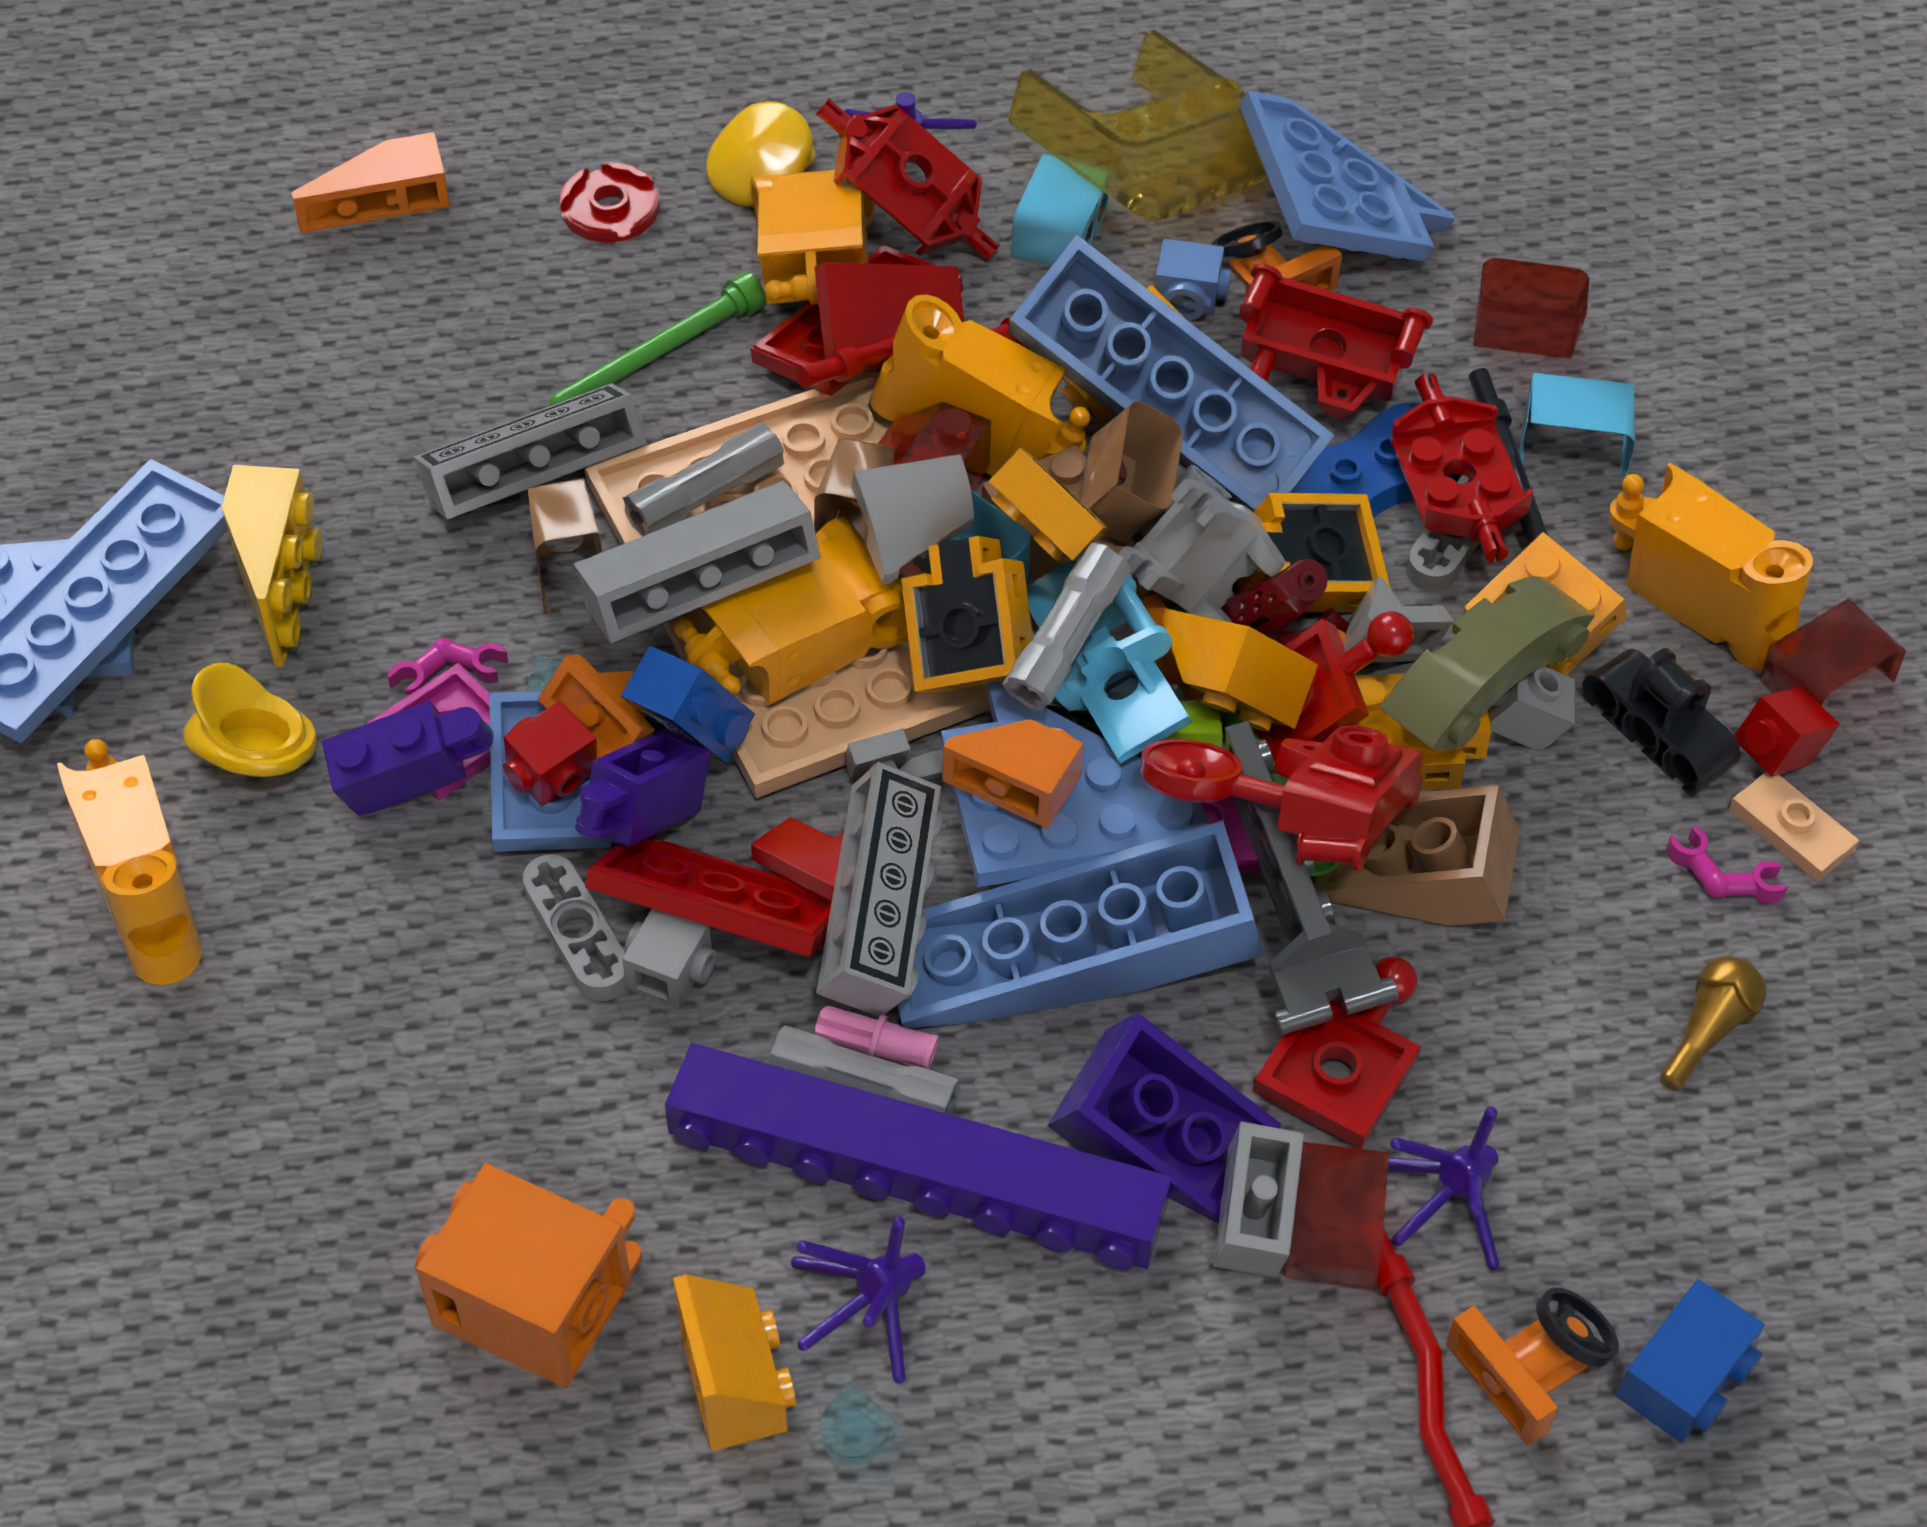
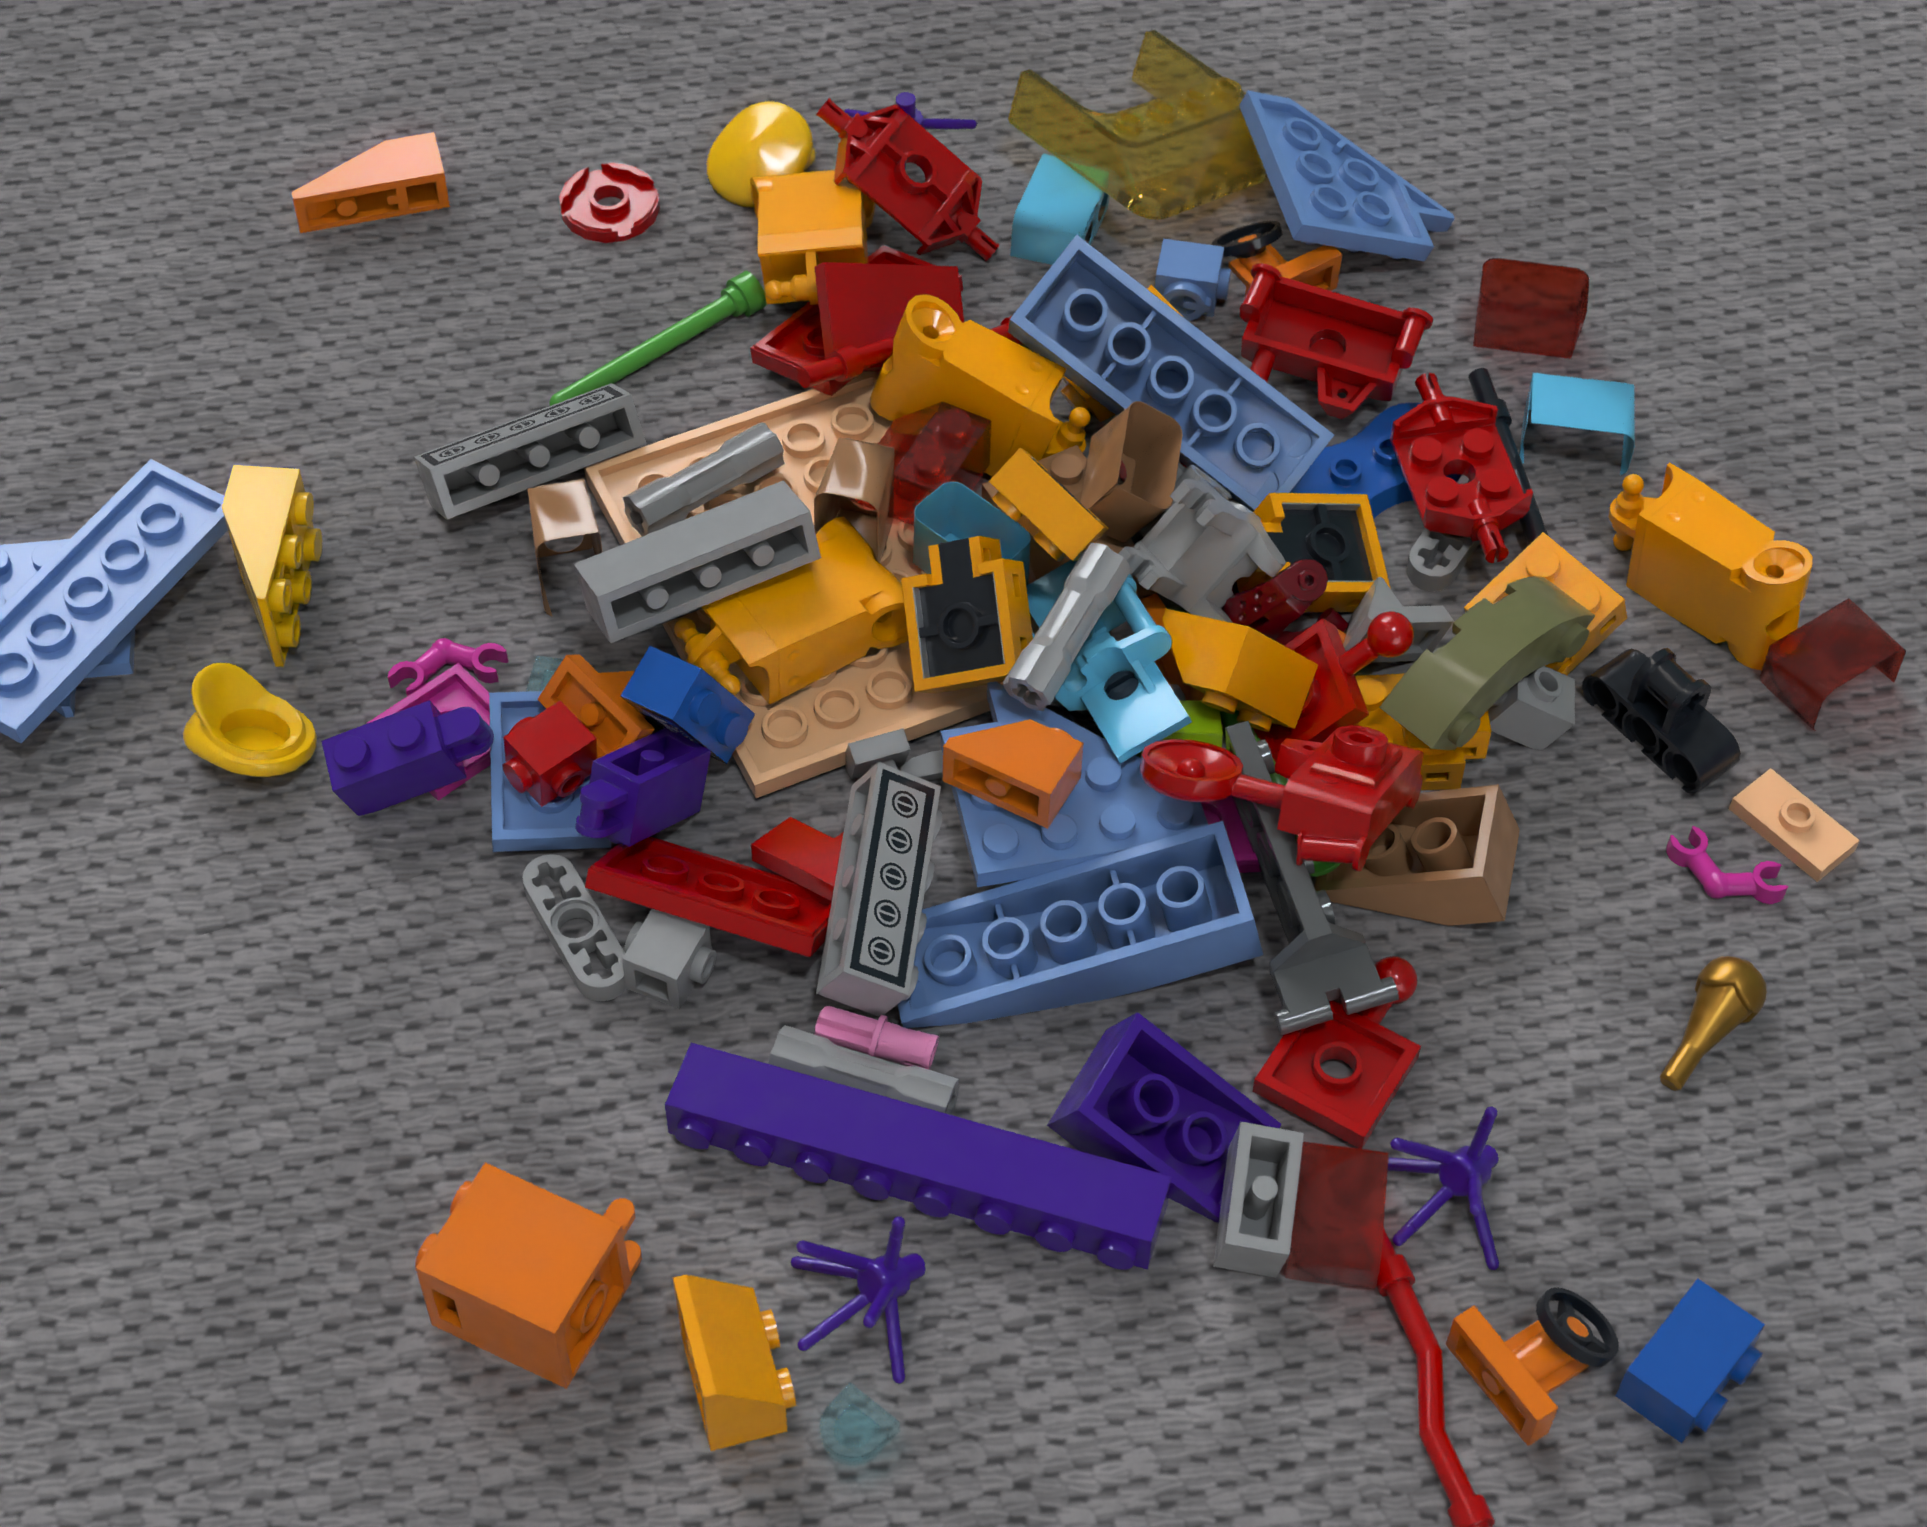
(134, 863): light orange piece -> none
(912, 509): light grey slope -> none
(1786, 731): red brick -> none

